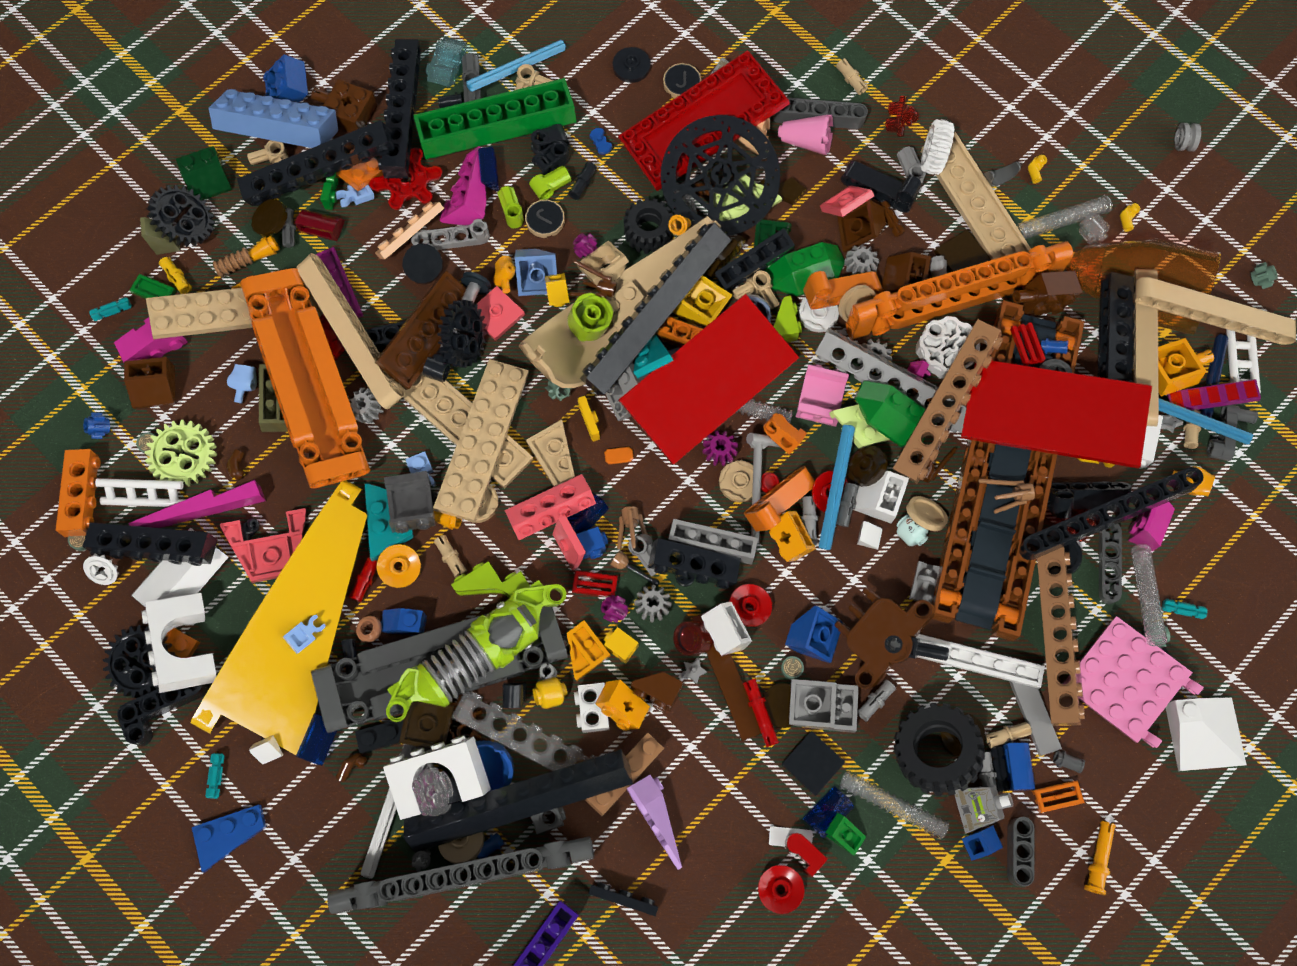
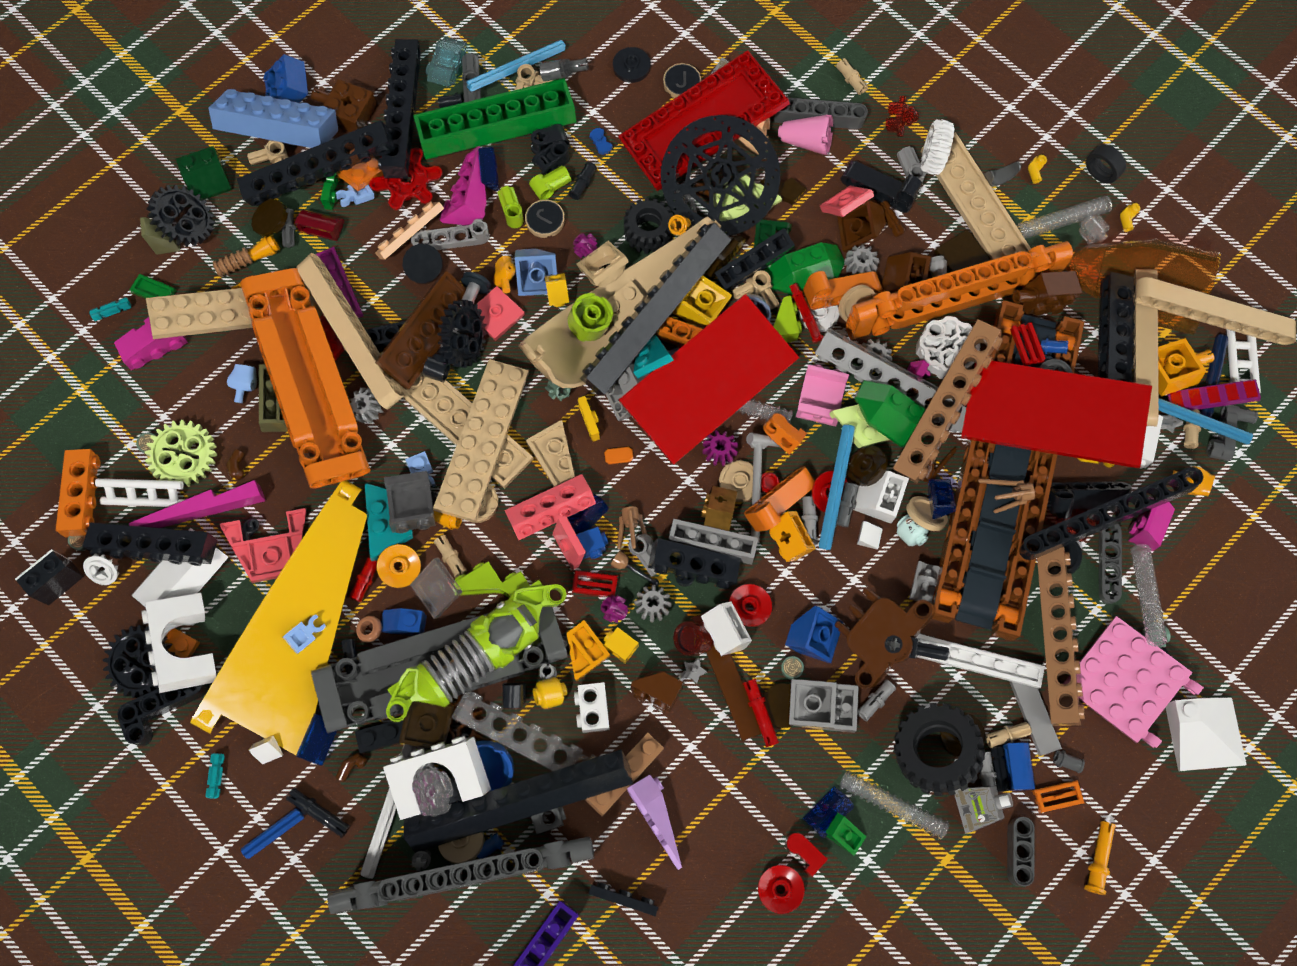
(49, 577): none -> black piece
(96, 425): blue gear -> none
(150, 382): reddish brown slope -> none
(175, 275): yellow pin -> none
(223, 835): blue wing -> none
(272, 833): none -> blue axle
(310, 807): none -> black pin
(436, 588): none -> clear tile
(561, 68): none -> dark grey beam
(606, 287): reddish brown plant -> none
(622, 705): light orange brick -> none
(719, 508): none -> pearl gold brick
(779, 834): white sticker -> none
(807, 316): none -> red piece
(813, 763): black tile -> none
(941, 497): none -> clear blue slope
(982, 843): blue brick -> none
(1099, 170): none -> black tyre
(1184, 608): teal axle -> none
(1187, 137): light grey wheel -> none
(1264, 275): sand green gear -> none

